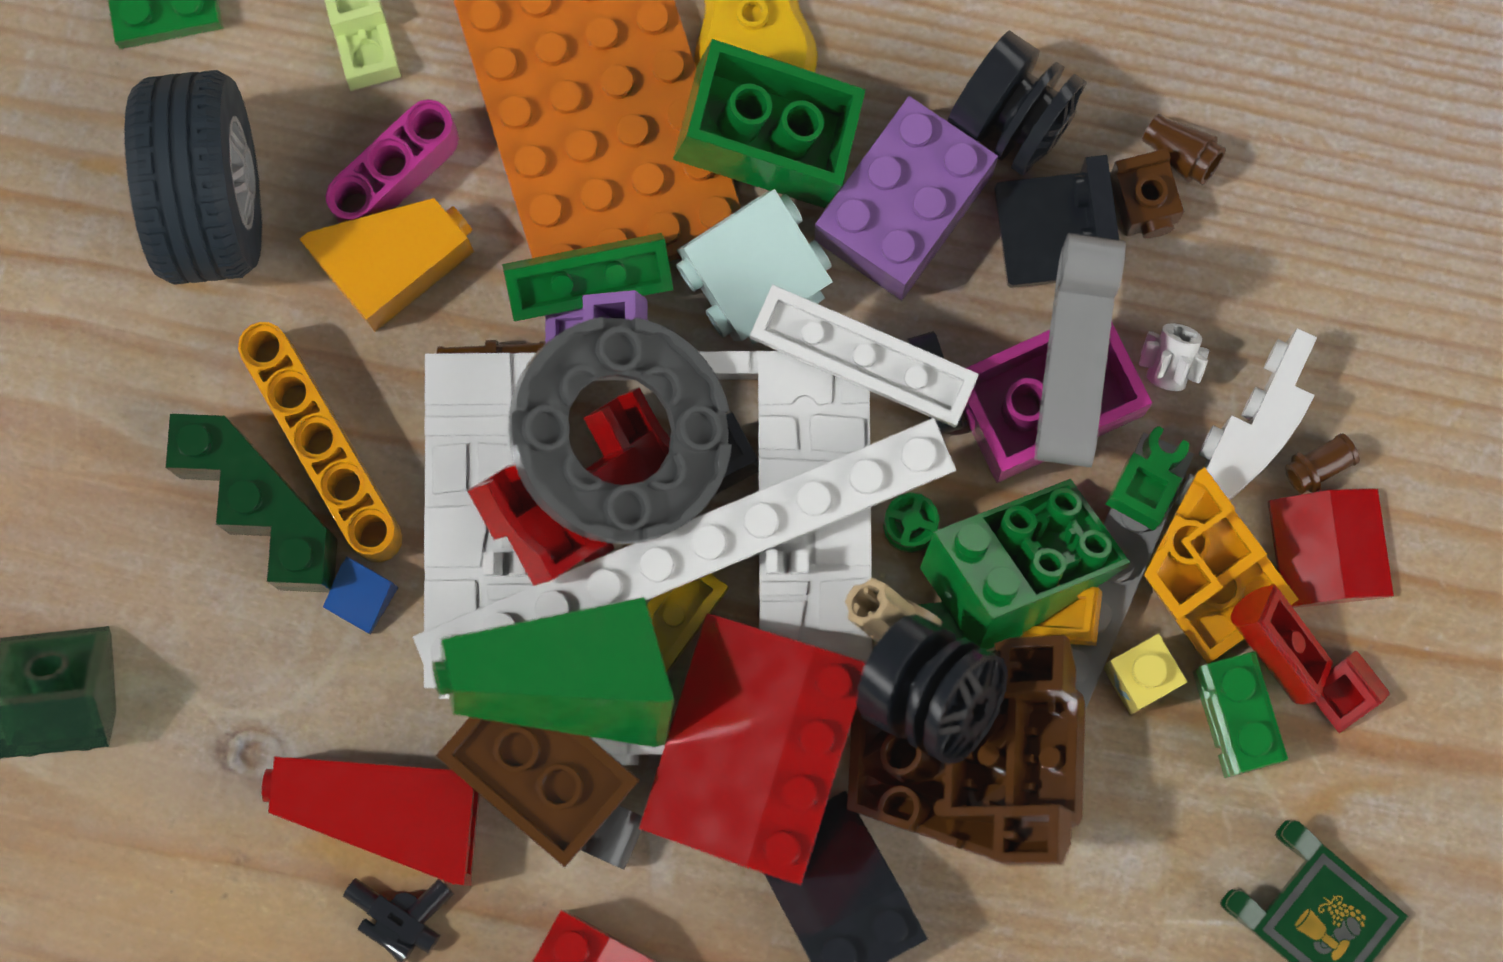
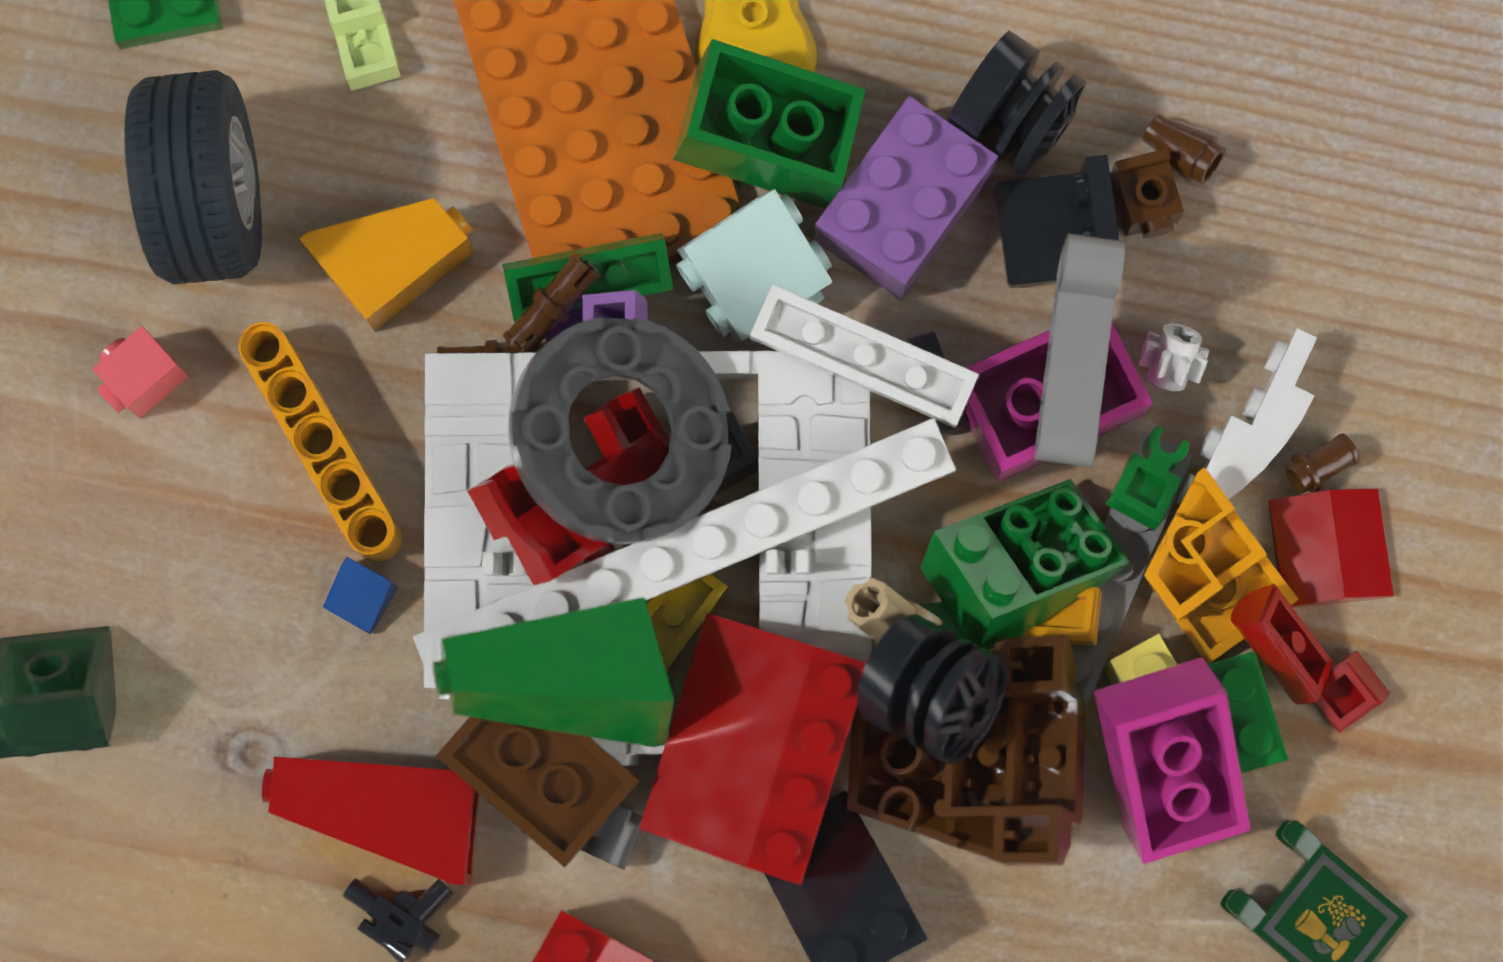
(137, 373): none -> coral brick
(254, 500): dark green brick -> none
(398, 141): dark pink beam -> none
(552, 304): none -> reddish brown pin
(914, 512): green wheel -> none
(1173, 760): none -> dark pink brick

